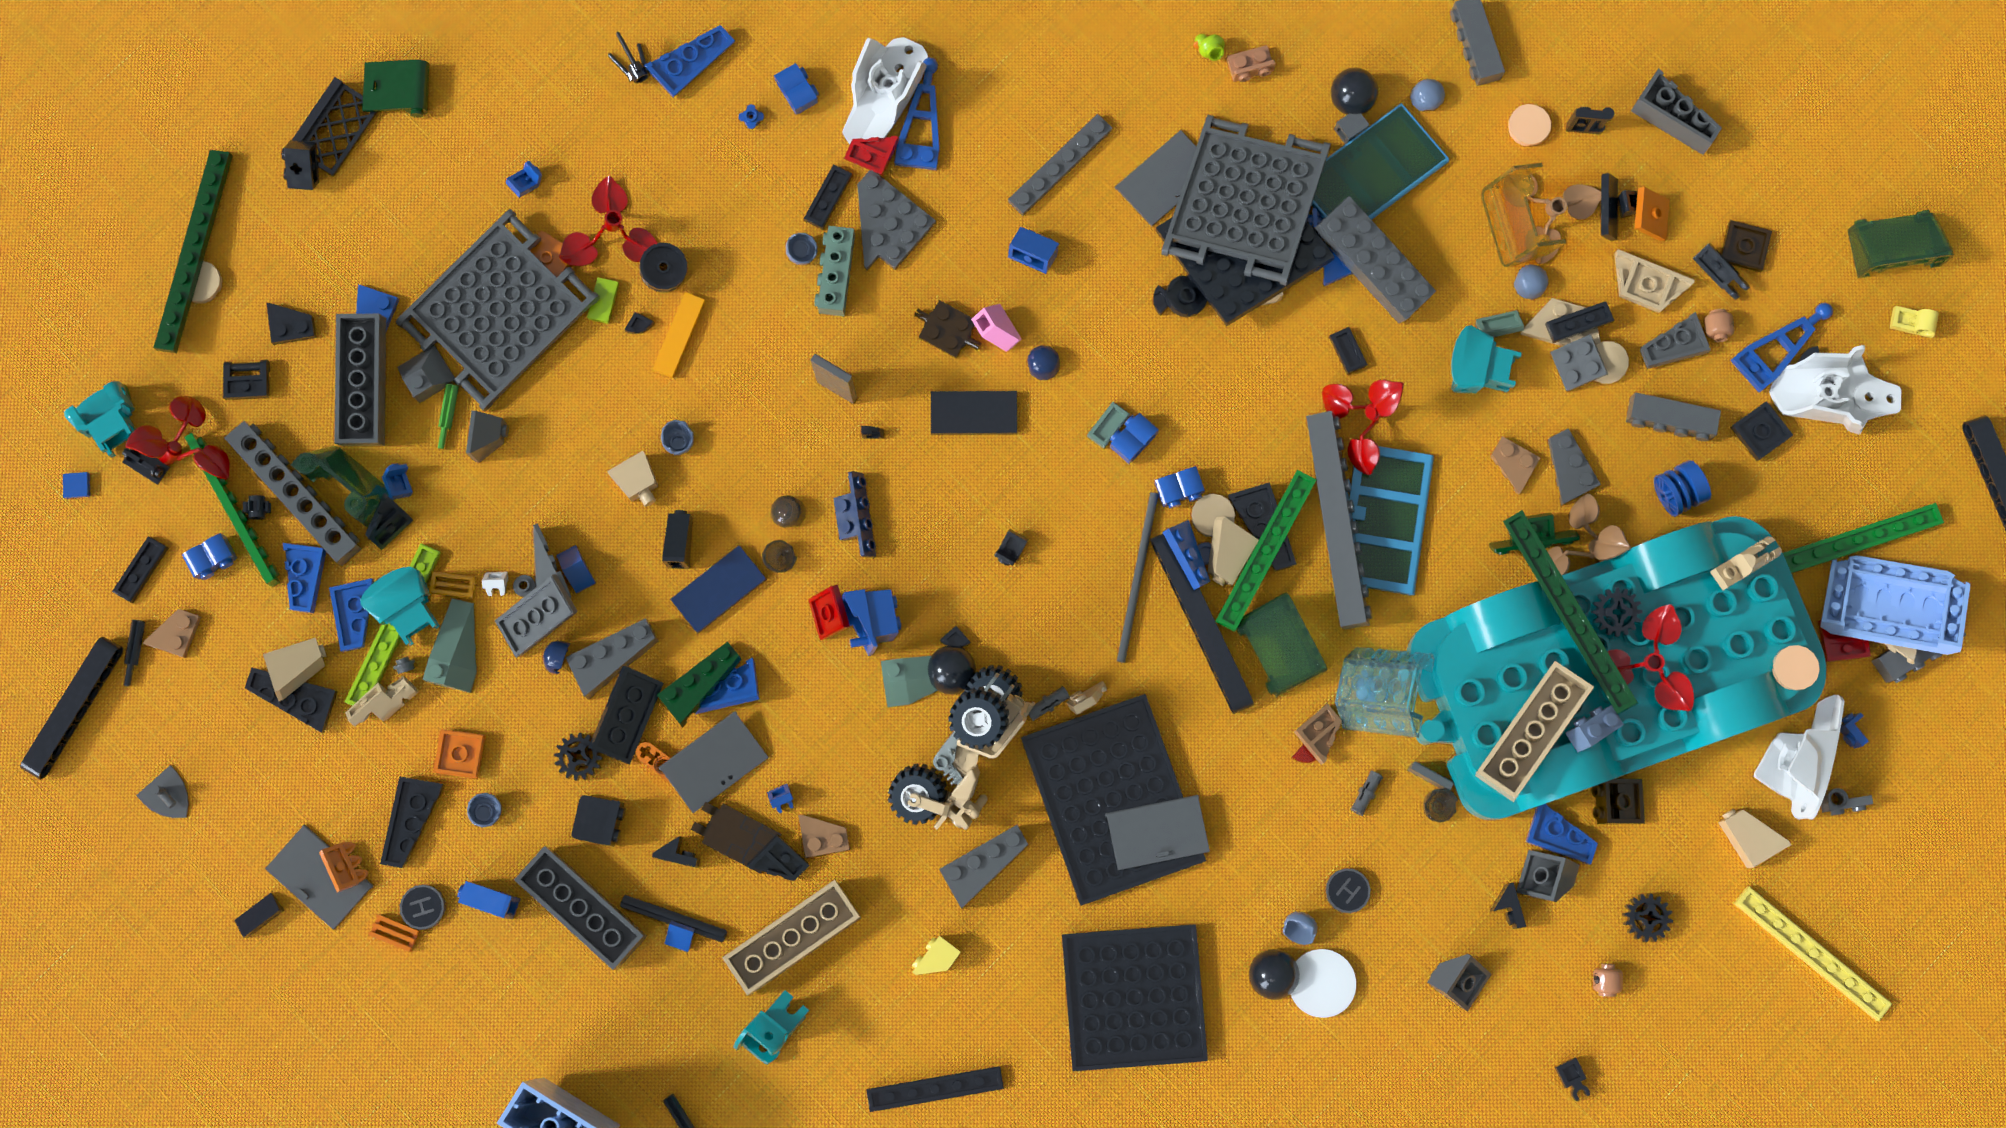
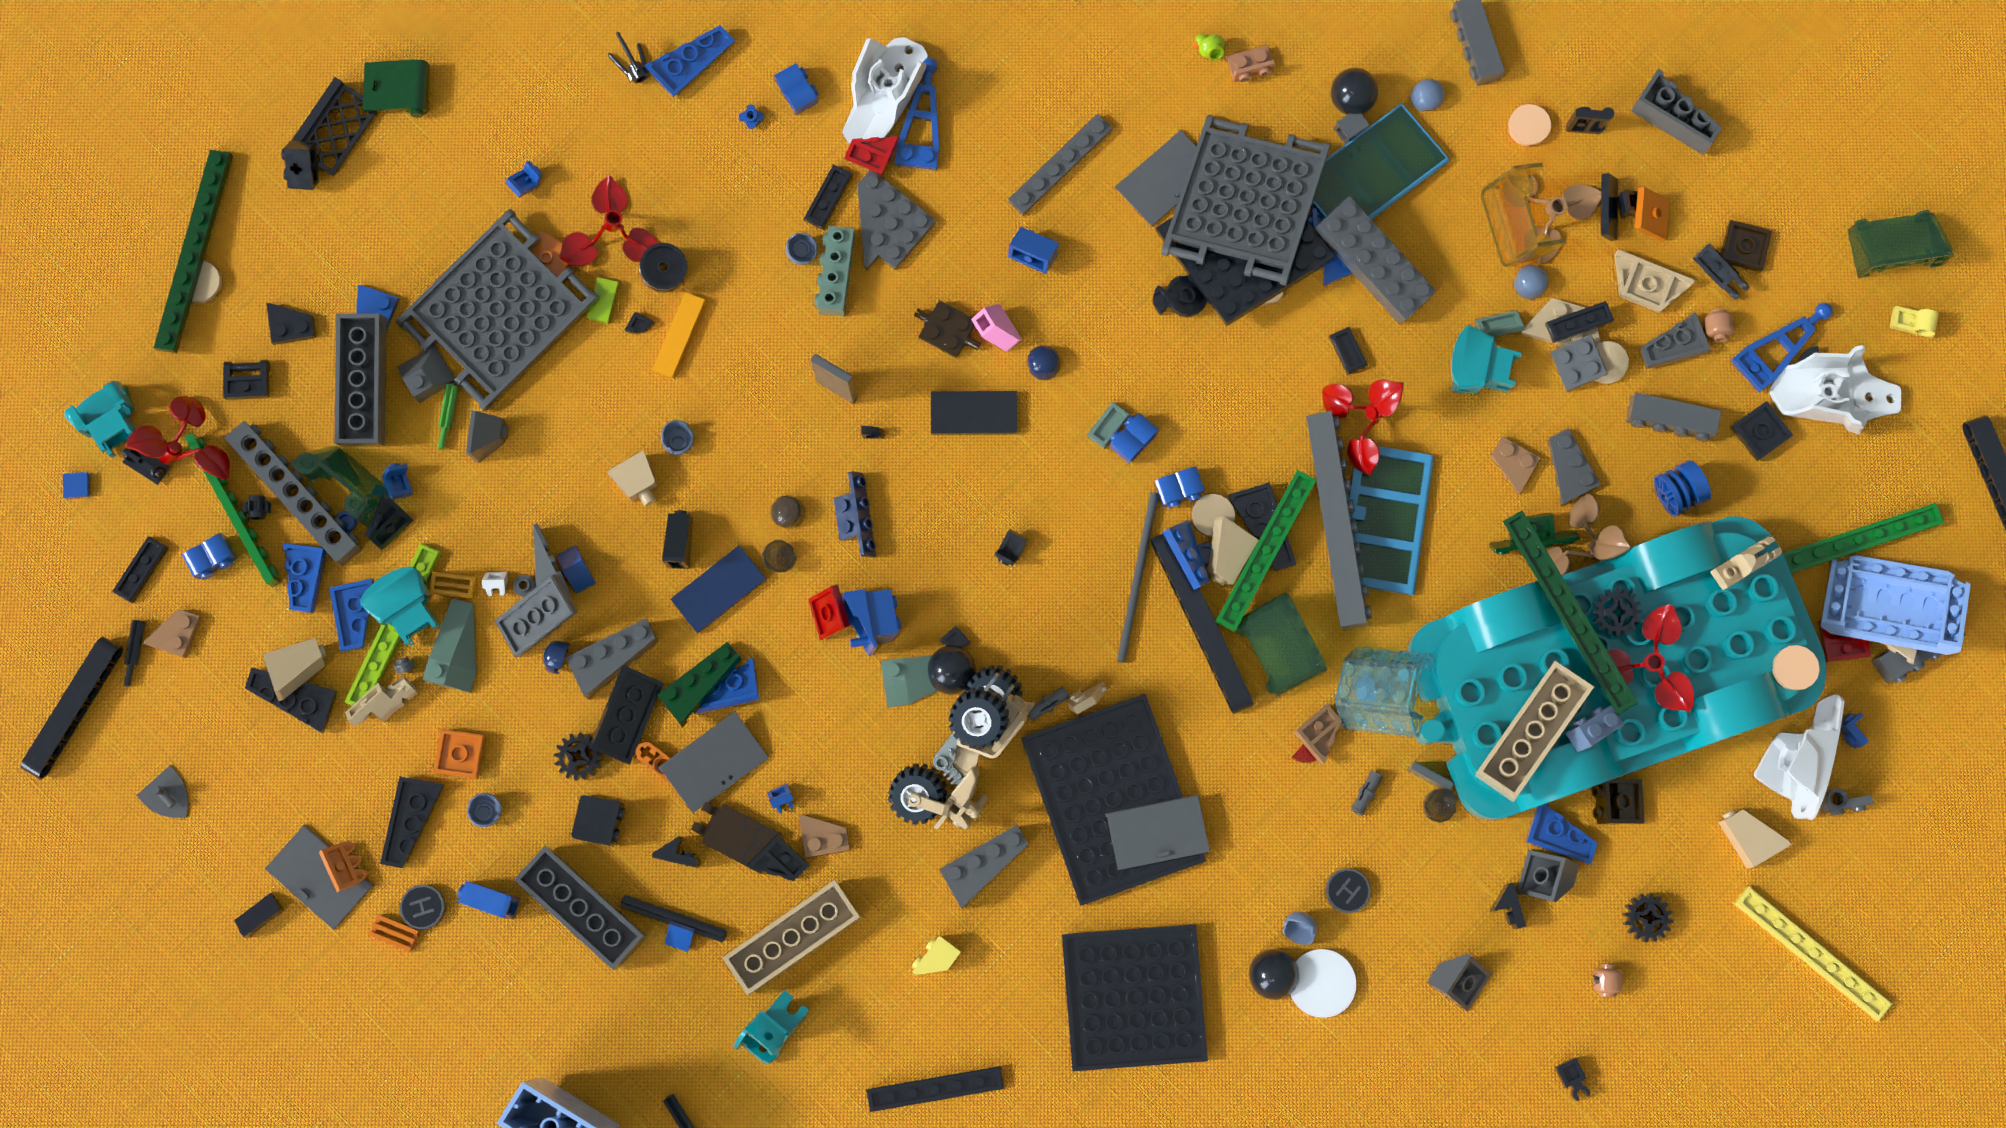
(349, 520): none -> blue tile

